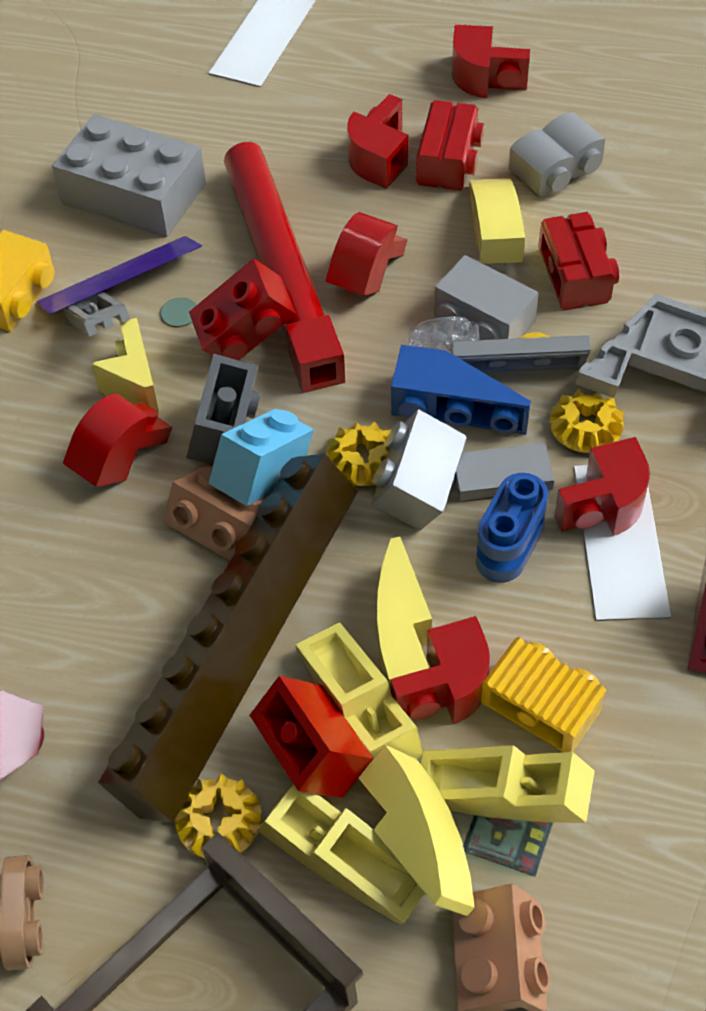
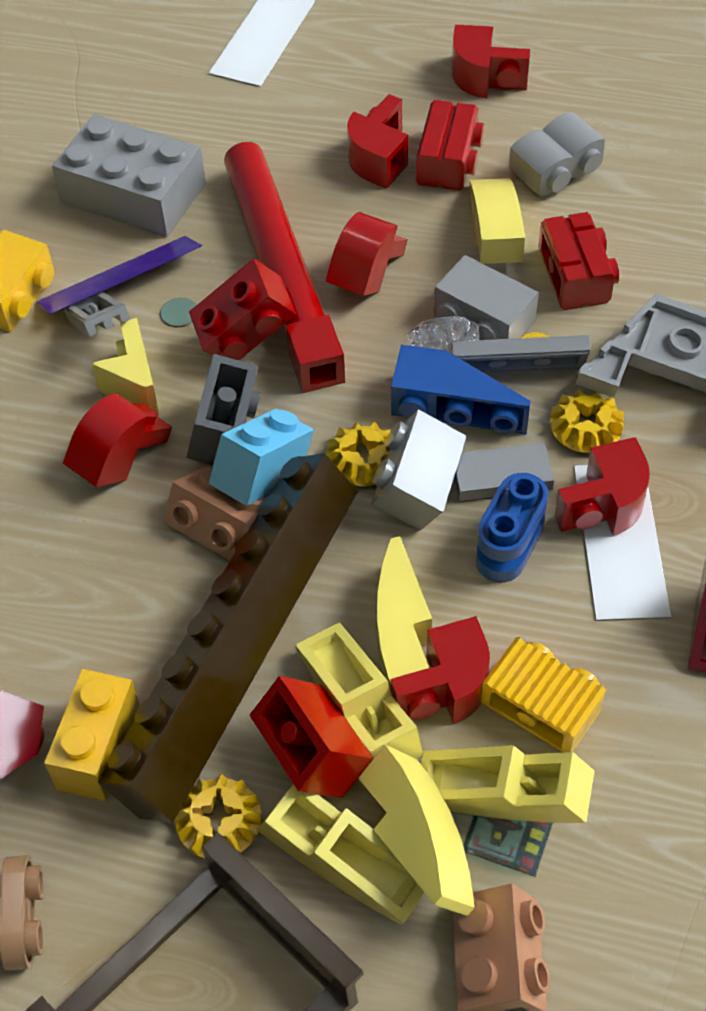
(89, 731): none -> yellow brick

